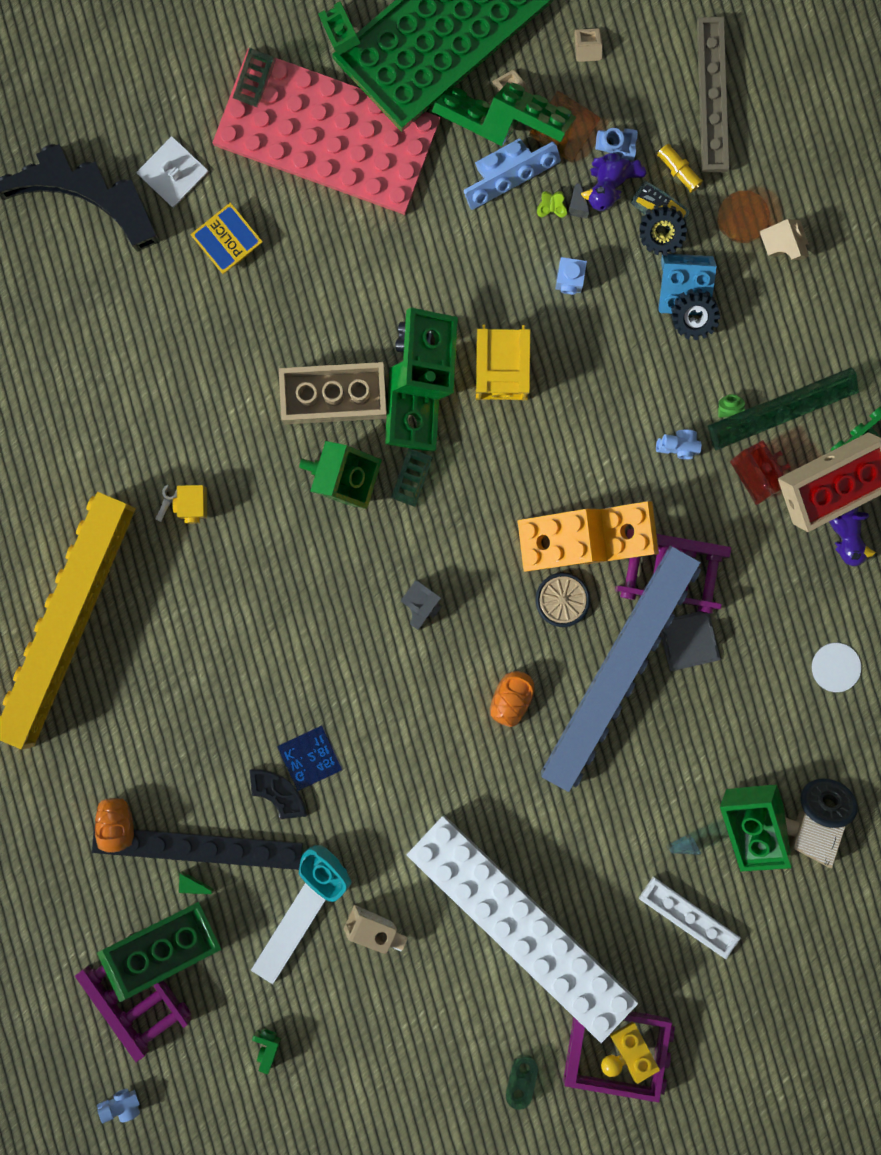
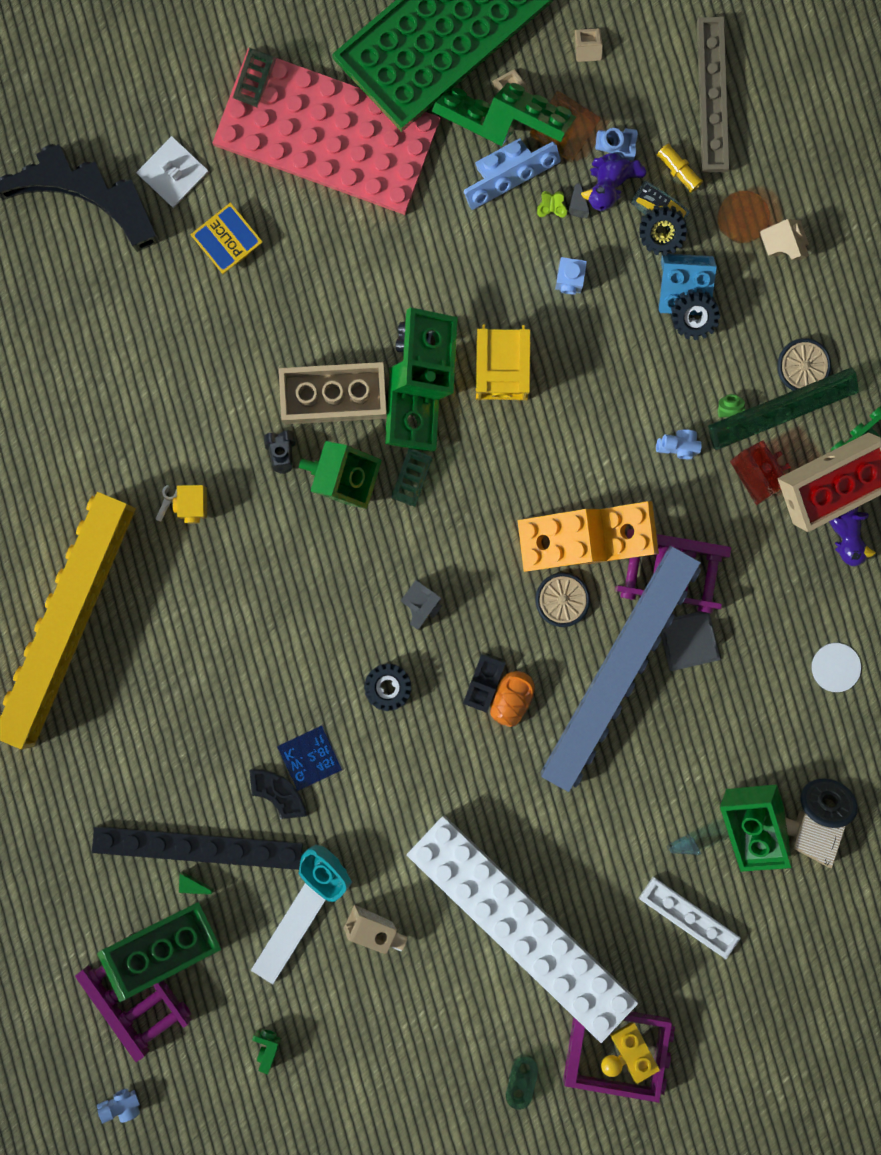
(113, 825): orange piece -> none
(280, 450): none -> black plate
(339, 29): green plate -> none
(376, 694): none -> black bush
(484, 682): none -> black slope
(803, 363): none -> tan wheel

